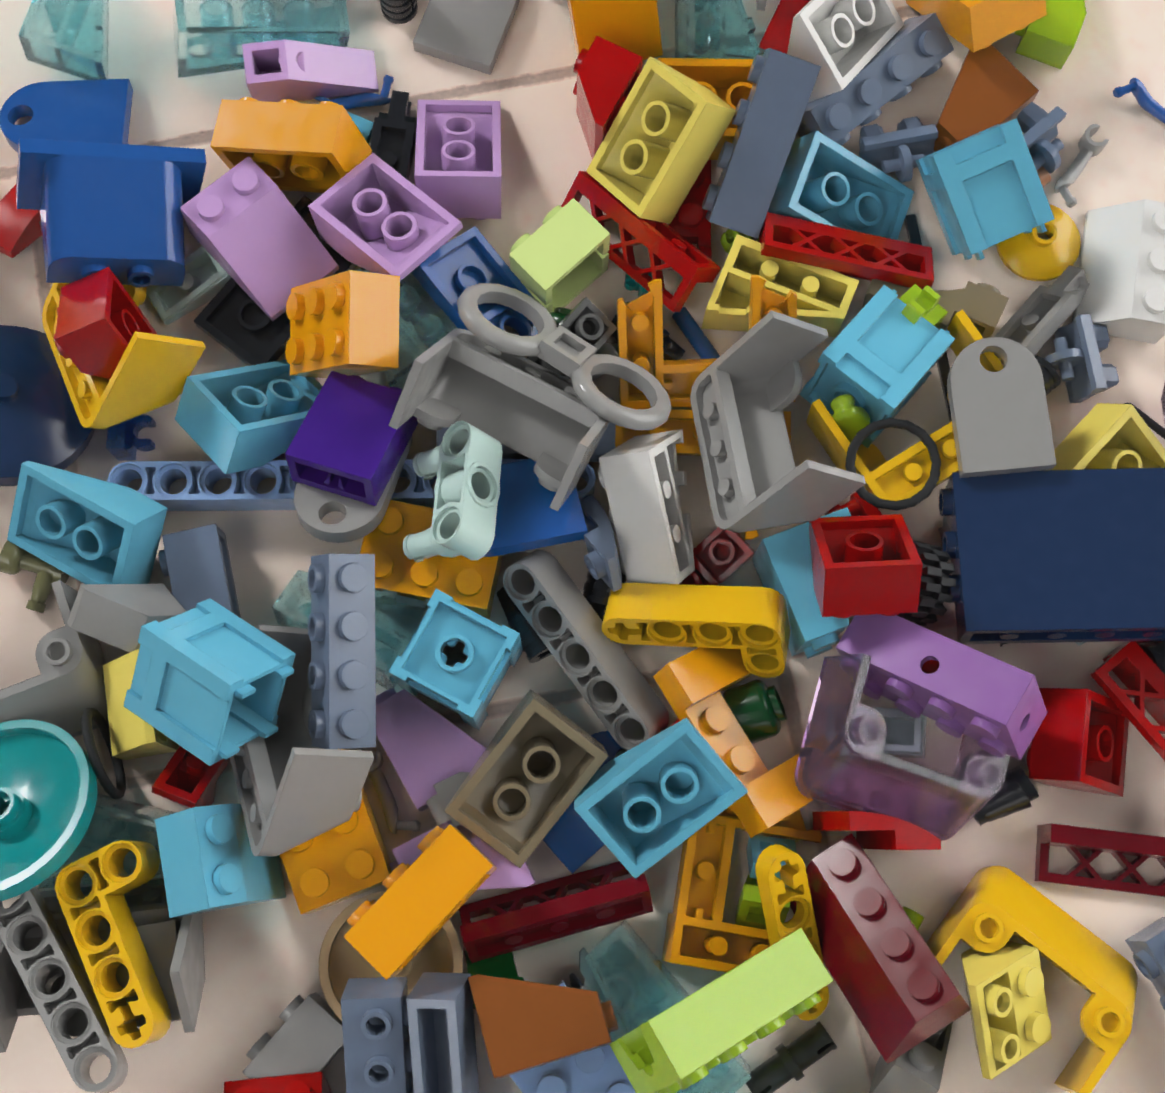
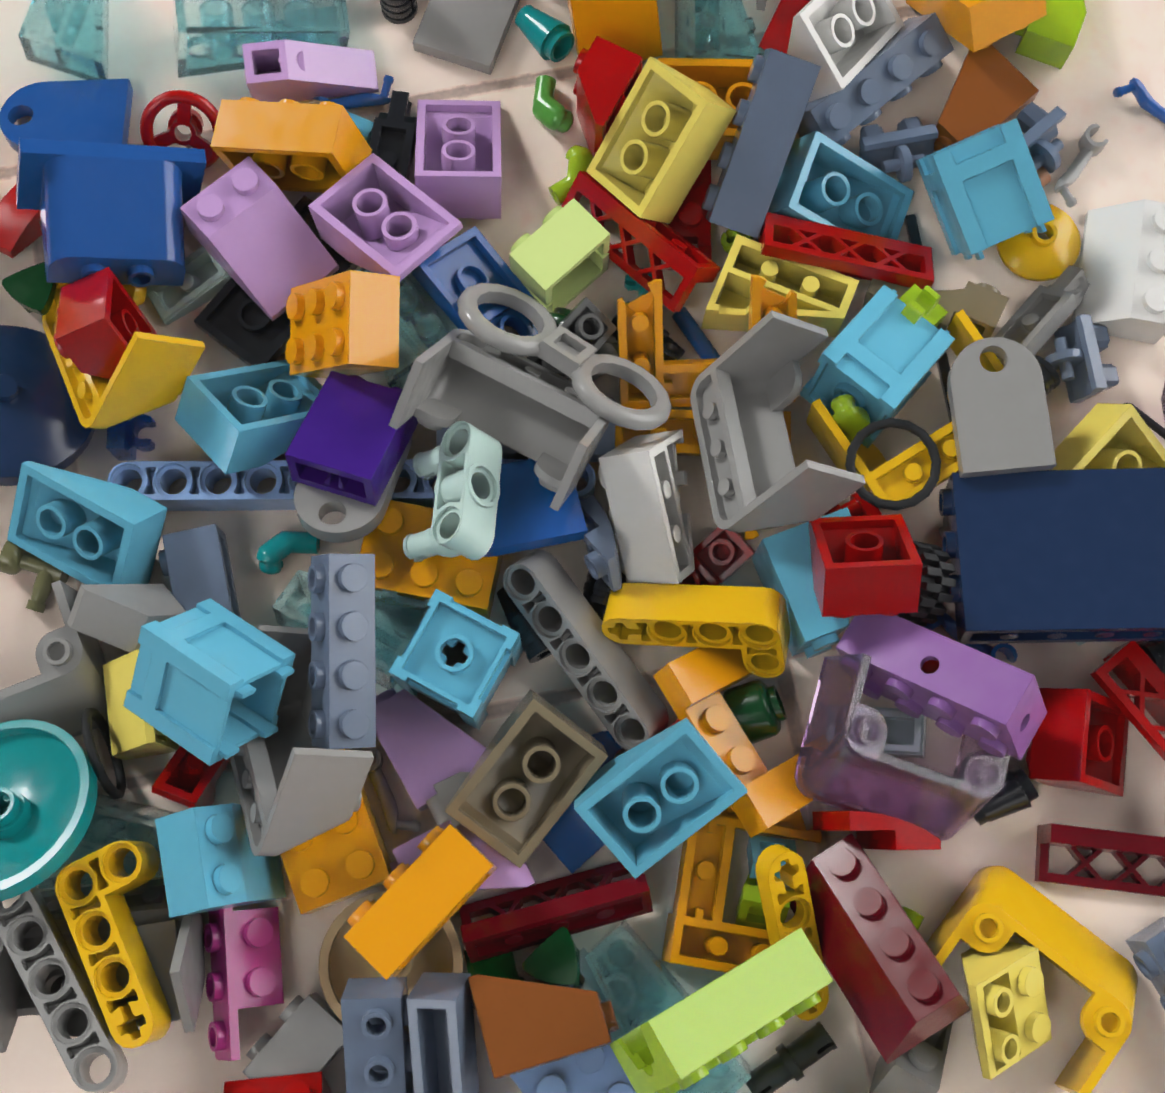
(30, 289): none -> dark green tile
(181, 116): none -> red piece
(243, 971): none -> dark pink bracket
(282, 545): none -> teal arm
(546, 34): none -> teal cone
(547, 109): none -> bright green arm
(555, 960): none -> dark green tile
(579, 160): none -> lime arm
(949, 625): none -> blue piece

